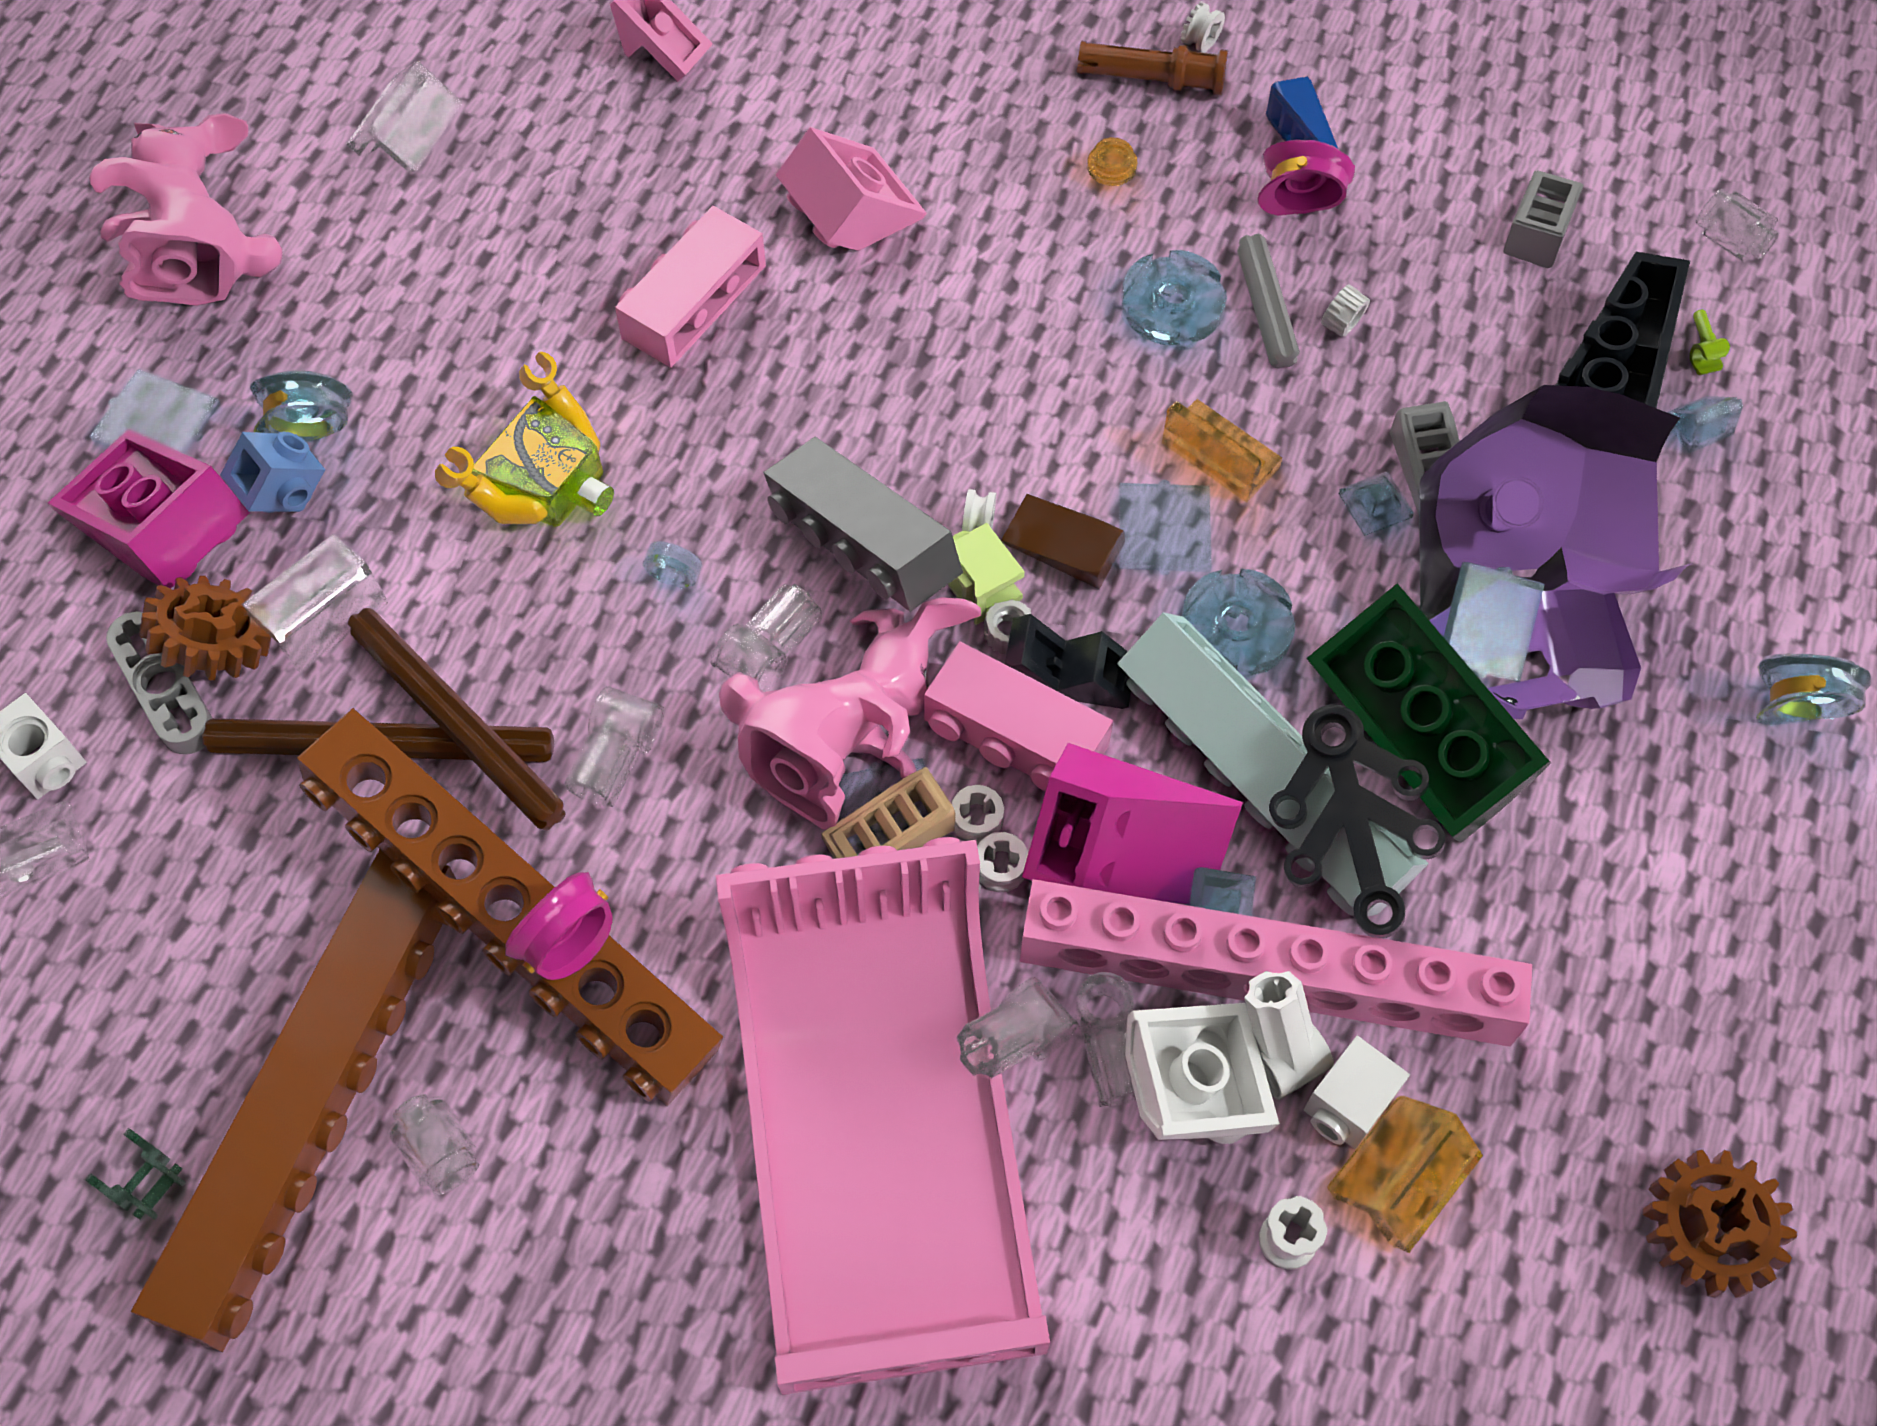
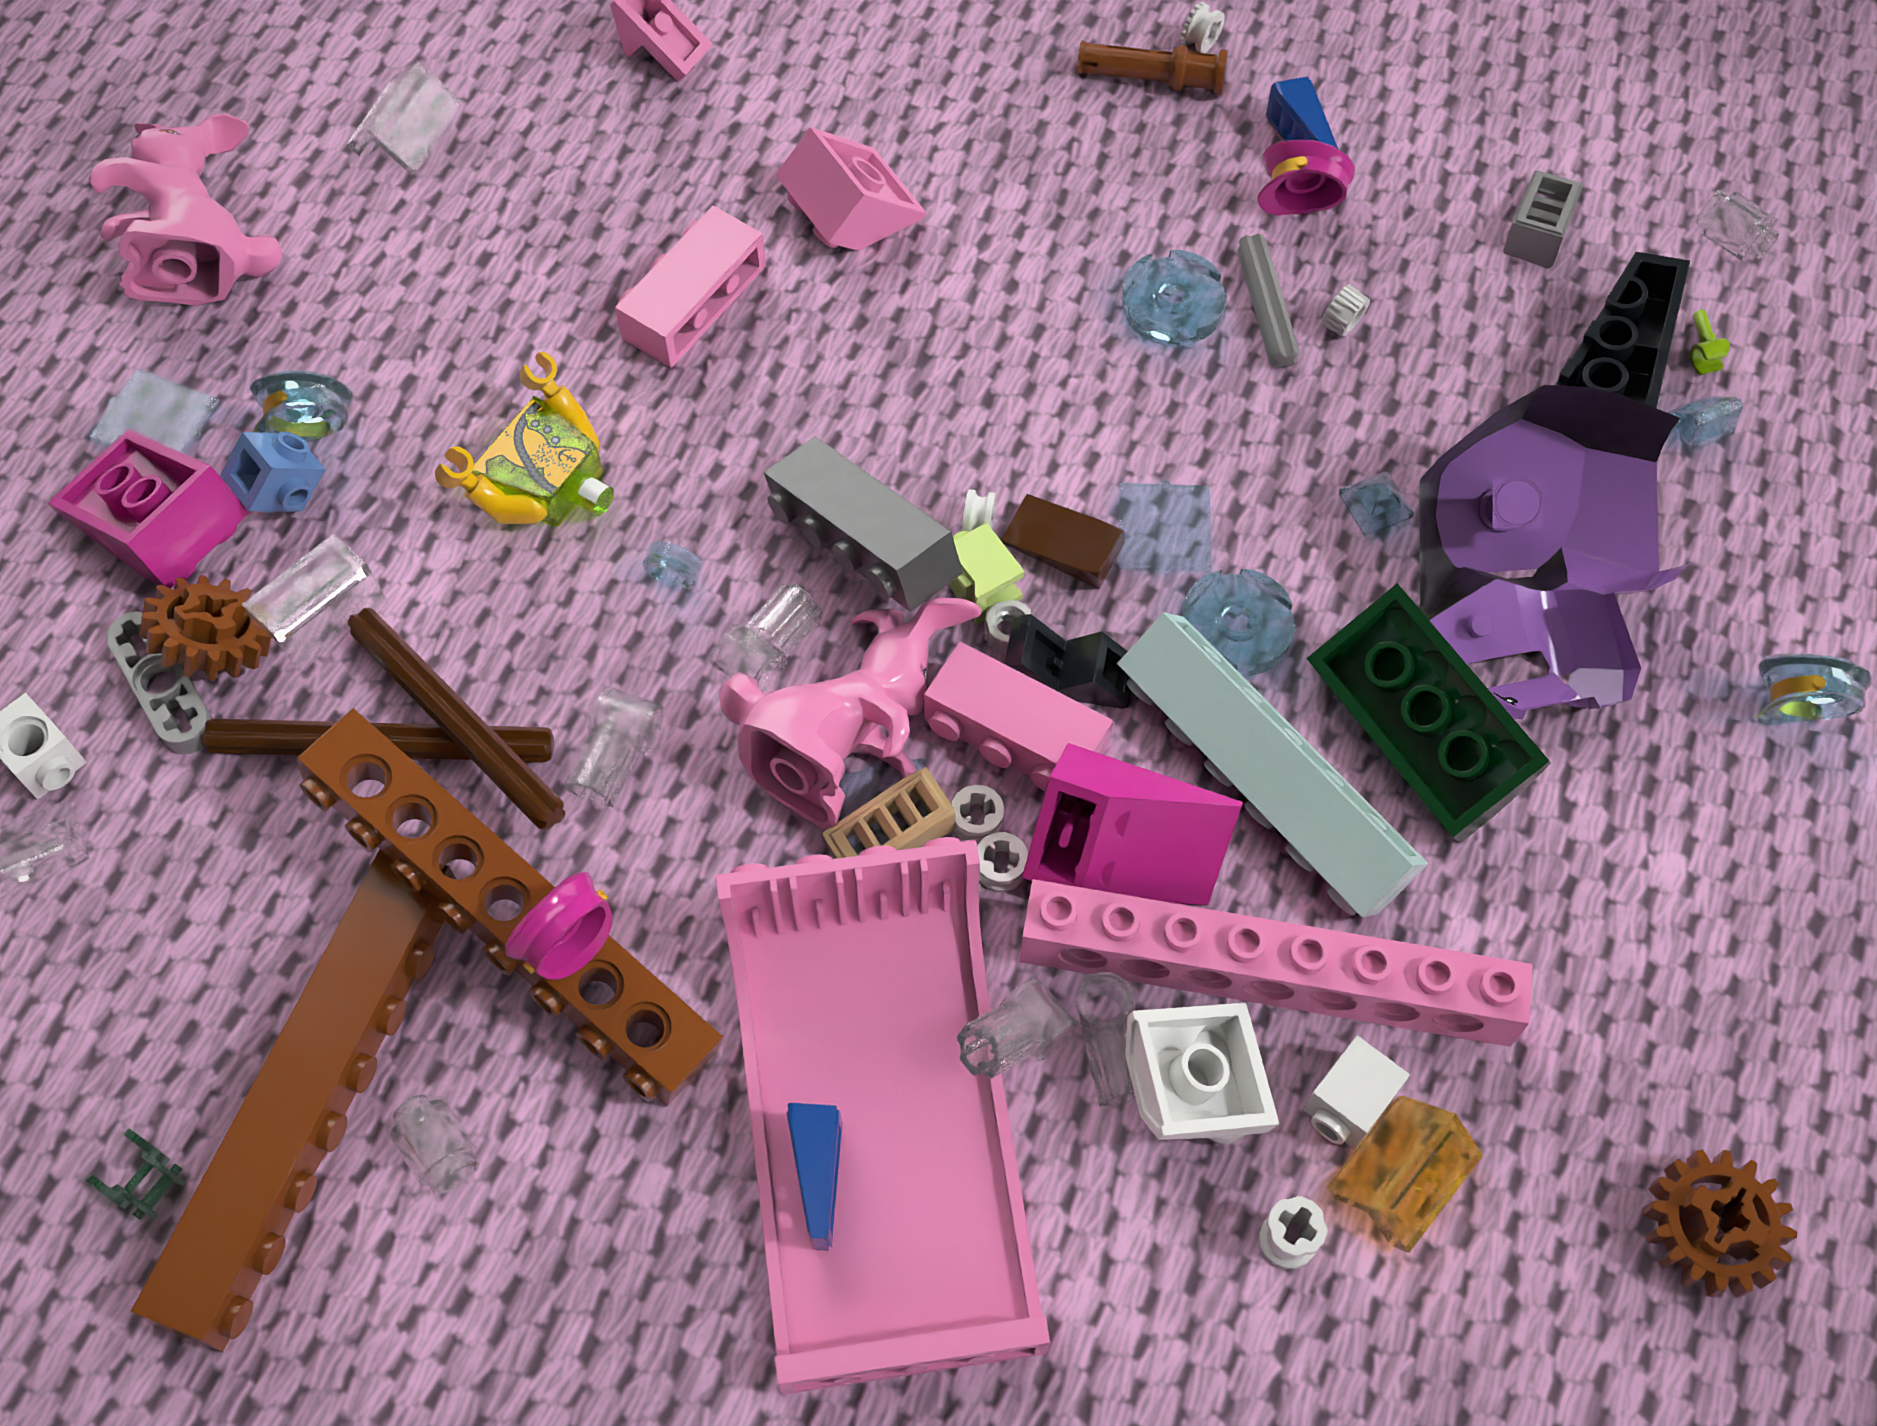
(816, 1149): none -> blue slope
(1112, 162): clear yellow plate -> none
(1219, 448): clear yellow panel -> none
(1222, 891): clear light blue slope -> none
(1286, 1038): white piece -> none
(1353, 808): black plant -> none
(1421, 429): light grey slope -> none
(1493, 620): clear light blue piece -> none

